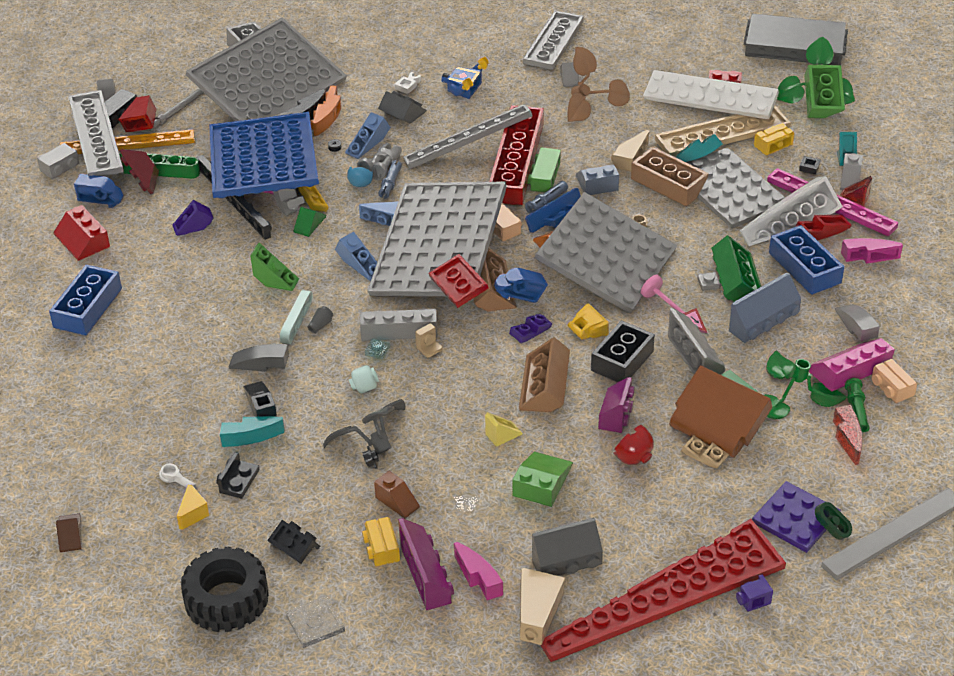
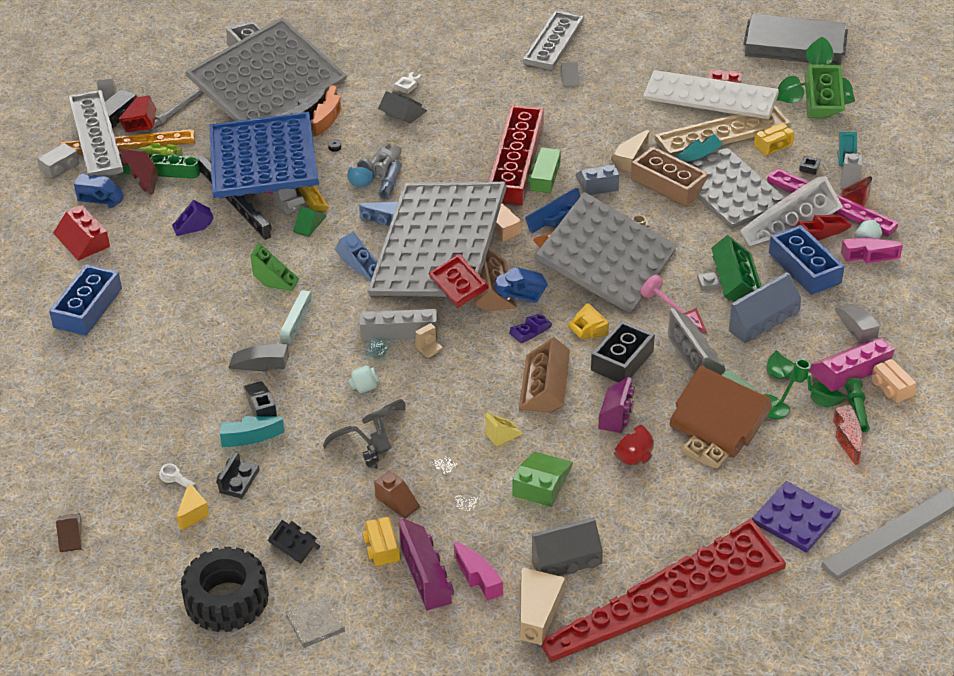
(156, 148): none -> lime plate
(320, 319): dark grey cone -> none
(368, 136): medium blue slope -> none
(445, 465): none -> clear piece
(465, 80): blue torso -> none
(467, 136): light grey tile -> none
(543, 199): sand blue pin -> none
(584, 64): medium nougat plant -> none
(755, 594): dark purple brick -> none
(832, 518): dark green plate -> none
(869, 229): none -> light aqua head

